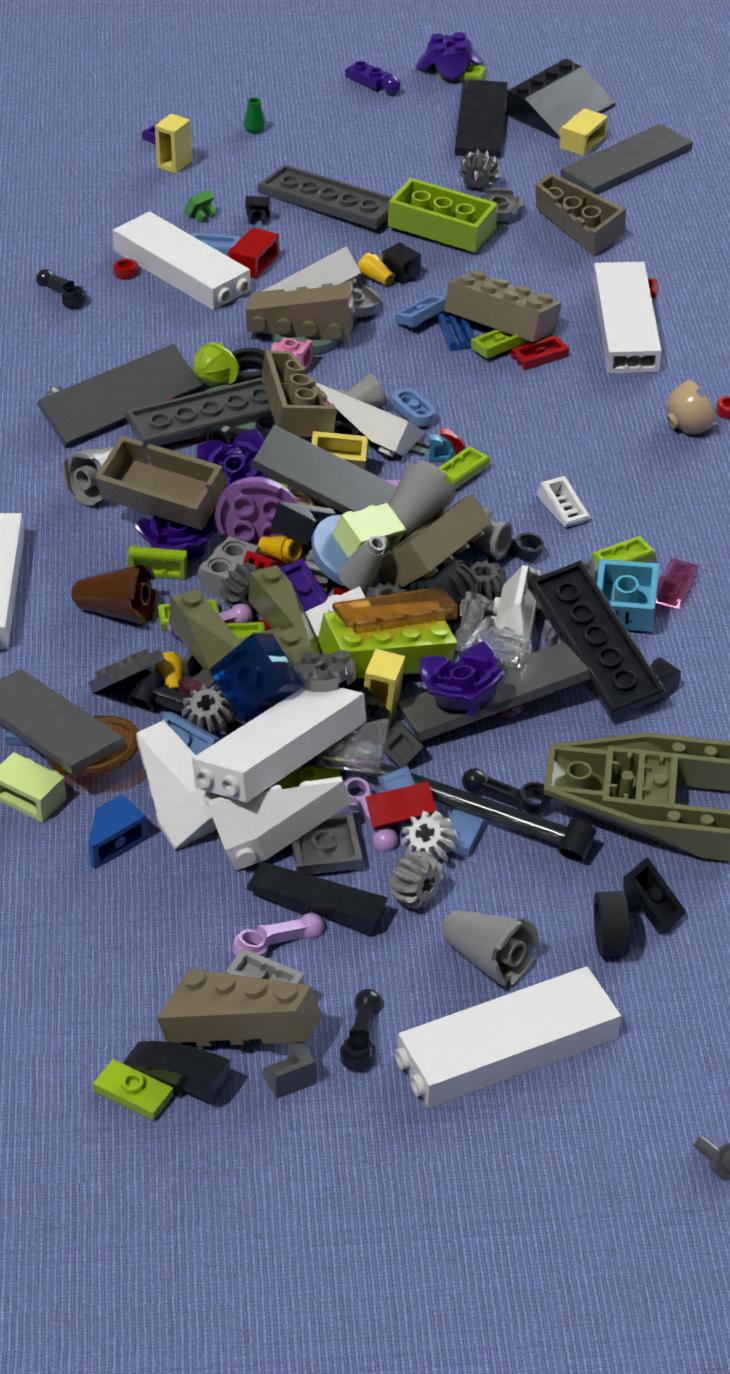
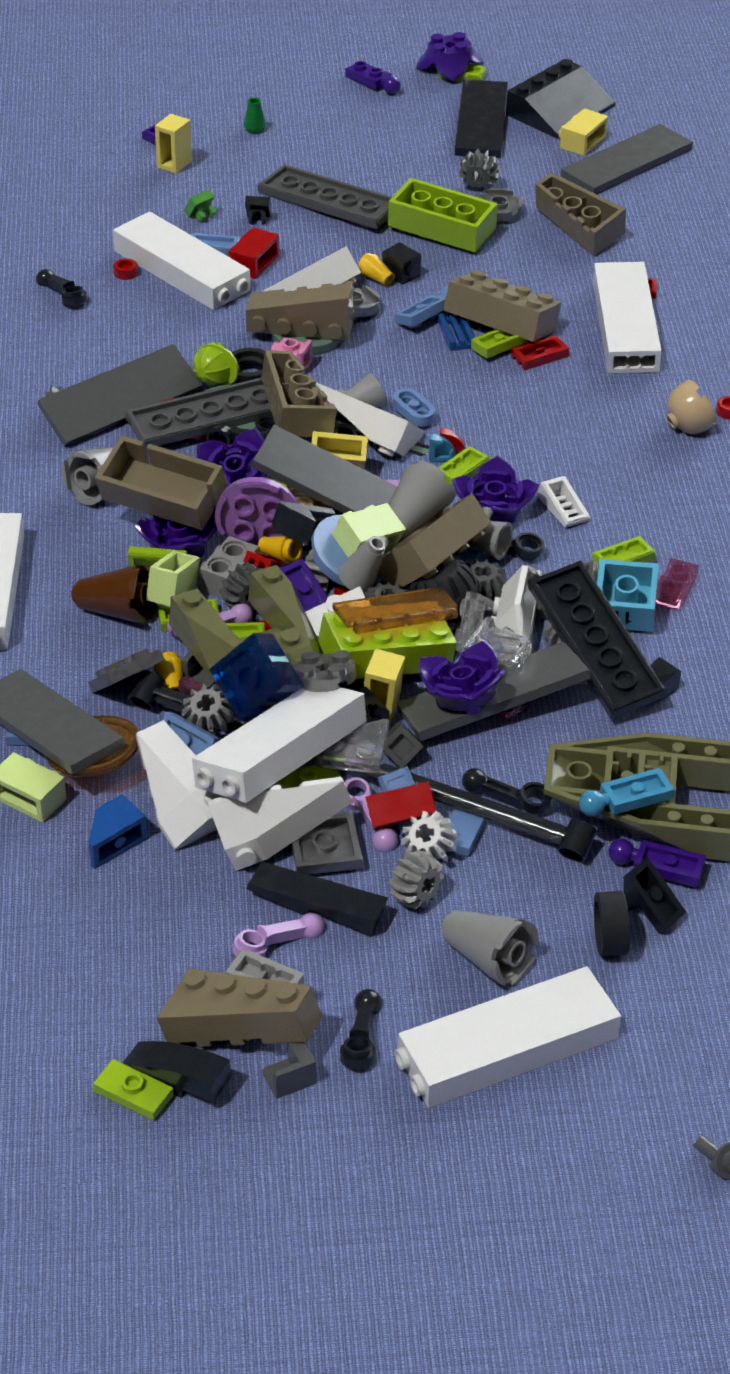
(171, 576): none -> yellowish green piece
(497, 489): none -> dark purple brick
(628, 793): none -> dark azure plate
(670, 862): none -> dark purple plate

